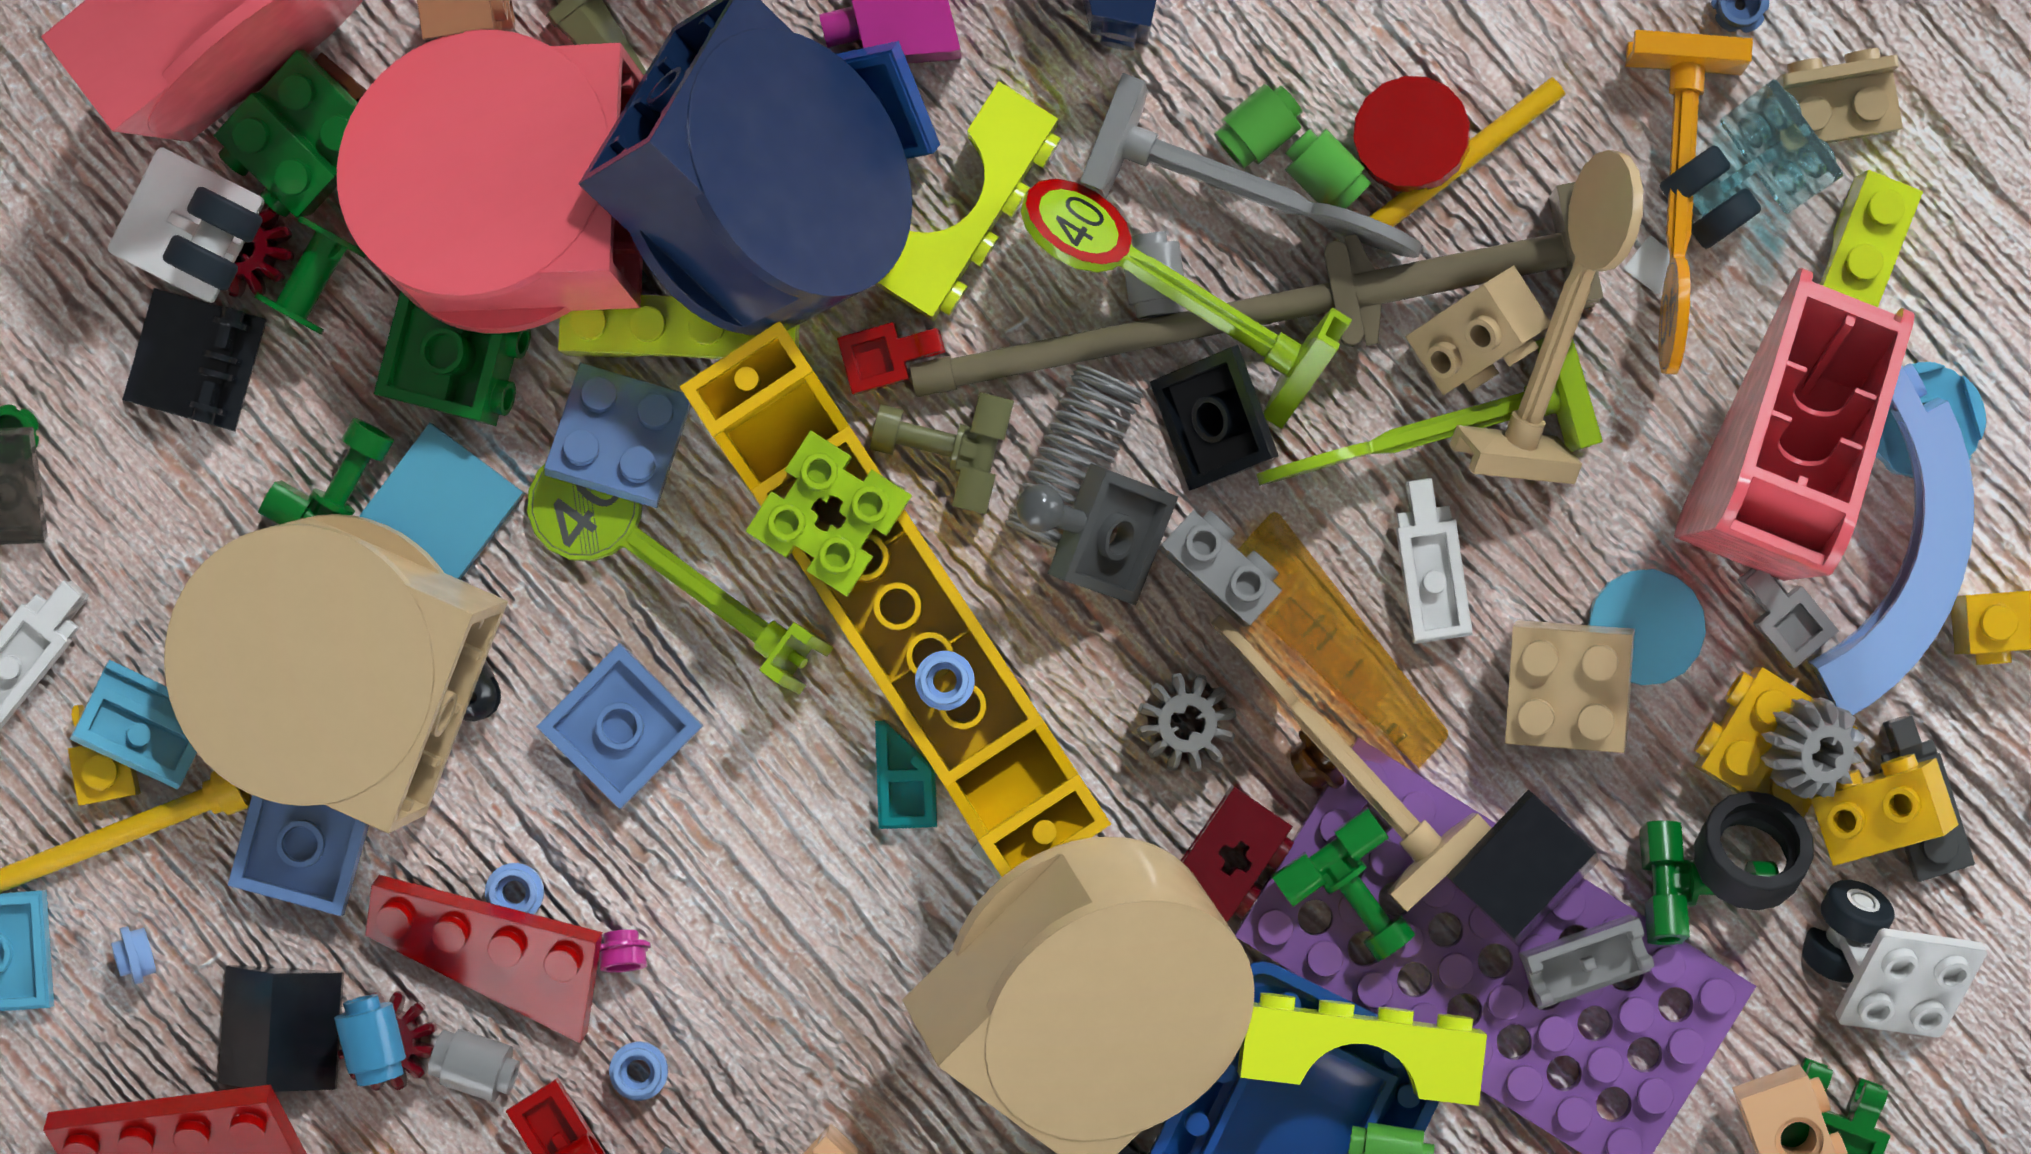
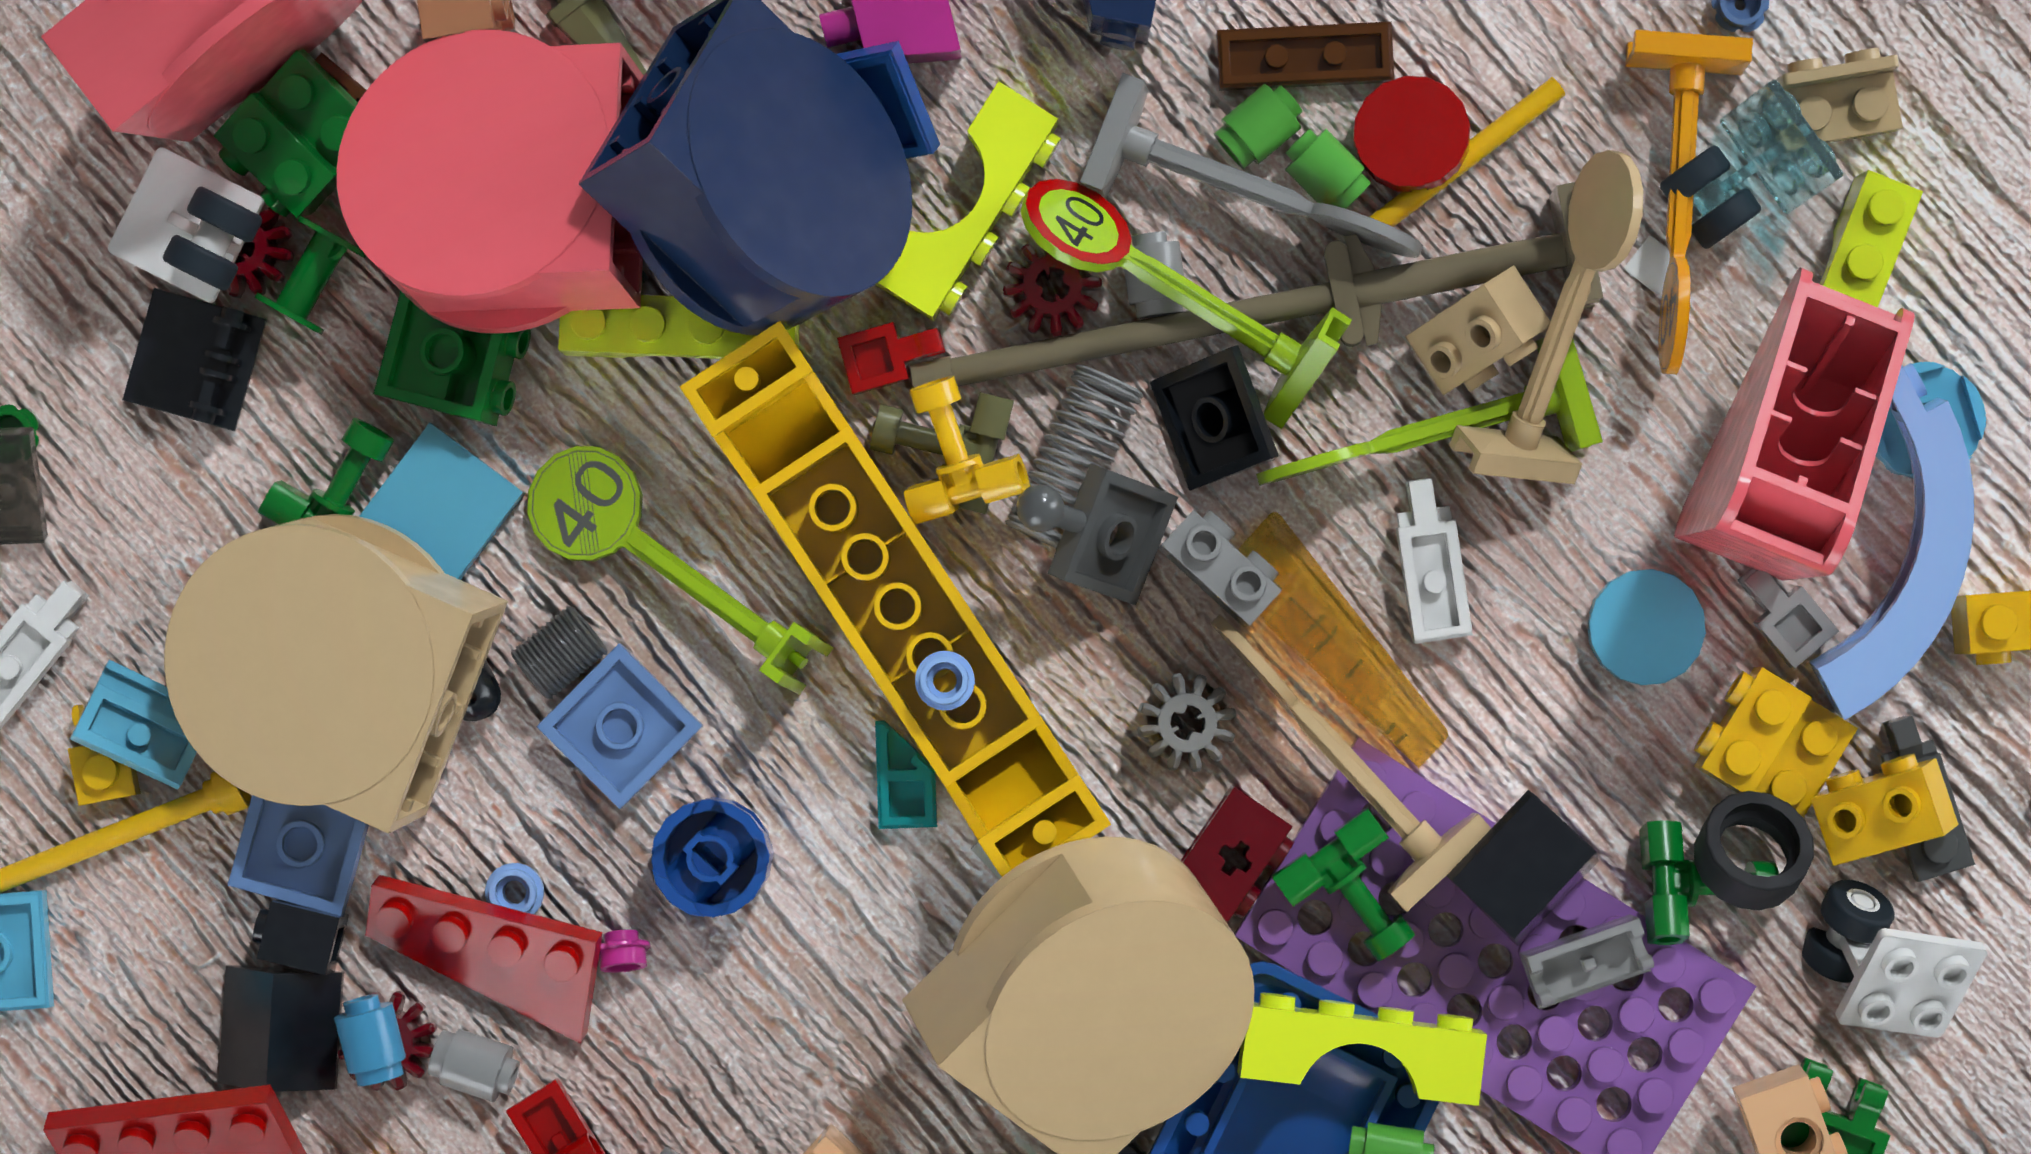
(133, 954): light blue plate -> none
(299, 936): none -> black brick
(559, 652): none -> dark grey piece
(618, 435): medium blue plate -> none
(625, 1084): light blue plate -> none
(711, 857): none -> blue brick
(792, 522): lime brick -> none
(962, 475): none -> yellow bar
(1033, 292): none -> dark red gear
(1305, 55): none -> reddish brown tile
(1313, 765): reddish brown plate -> none
(1569, 686): tan brick -> none
(1812, 747): light grey gear -> none

